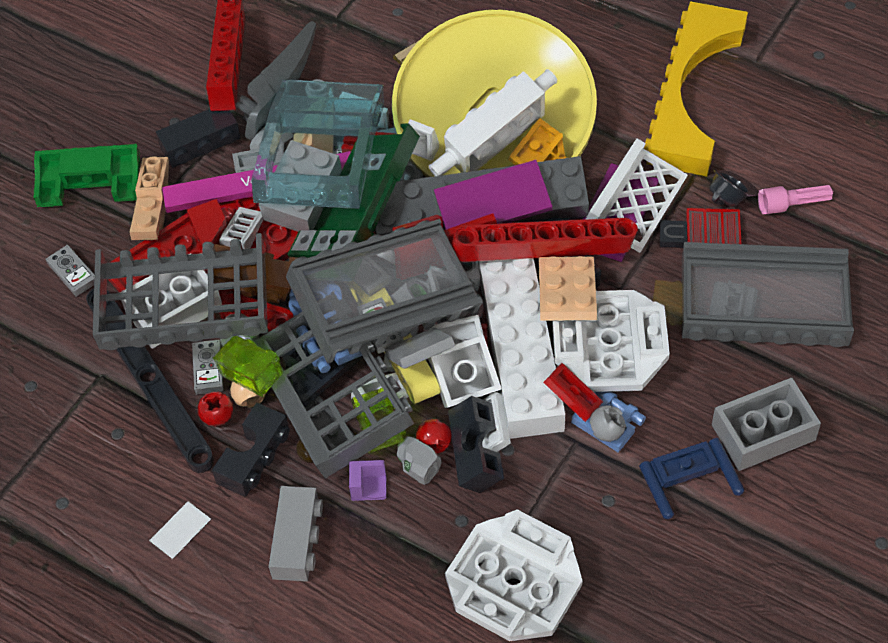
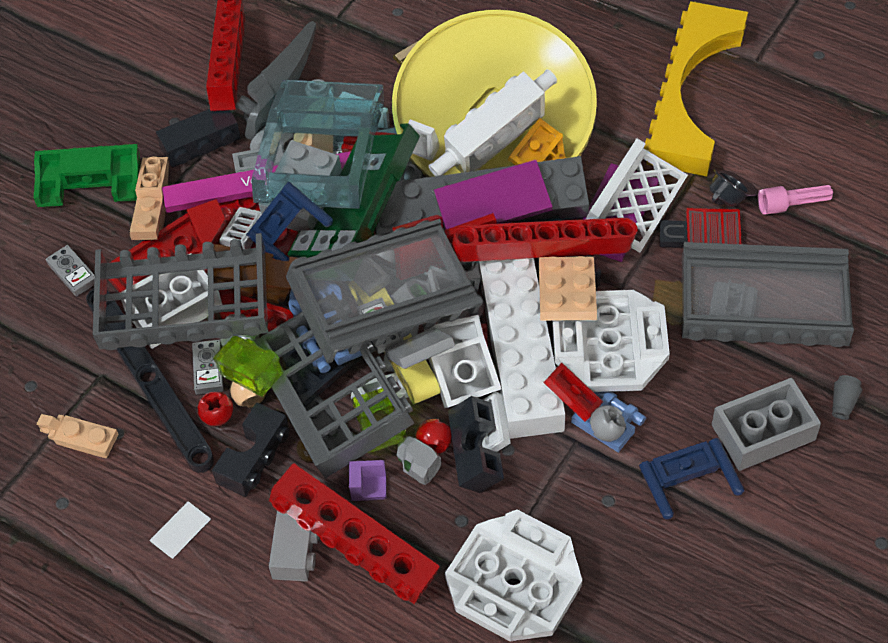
(79, 434): none -> light nougat hinge
(281, 214): none -> dark blue plate
(348, 518): none -> red brick
(845, 396): none -> dark grey cone

